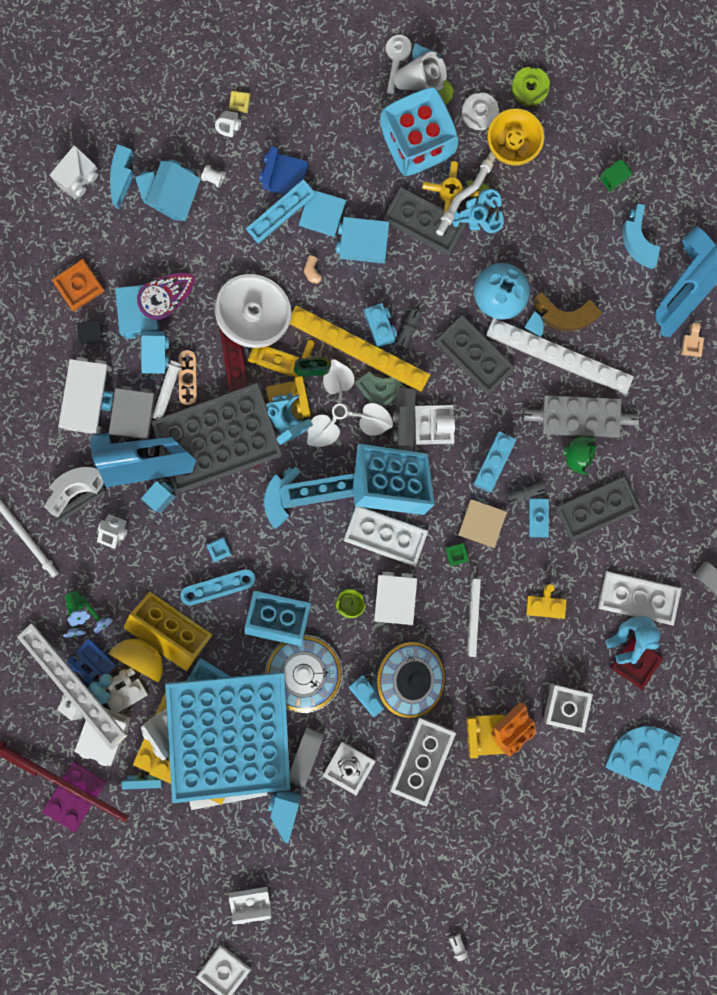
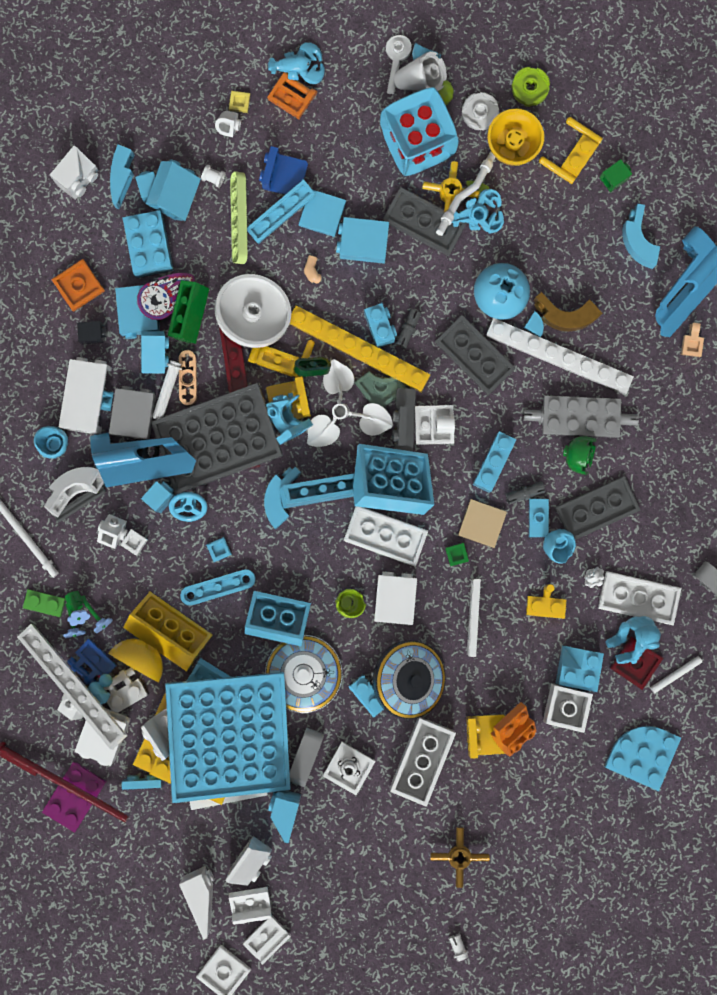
(44, 603): none -> bright green plate
(51, 441): none -> medium azure hair
(134, 542): none -> white plate
(148, 244): none -> medium azure brick
(188, 311): none -> green brick
(188, 504): none -> medium azure piece
(199, 894): none -> white slope
(238, 217): none -> yellowish green beam
(249, 862): none -> white slope
(266, 939): none -> white plate
(289, 100): none -> orange plate
(299, 64): none -> medium azure animal
(458, 864): none -> pearl gold bar
(559, 545): none -> medium azure hair
(579, 155): none -> yellow plate
(579, 668): none -> medium azure slope
(594, 577): none -> white plant
(676, 674): none -> white bar

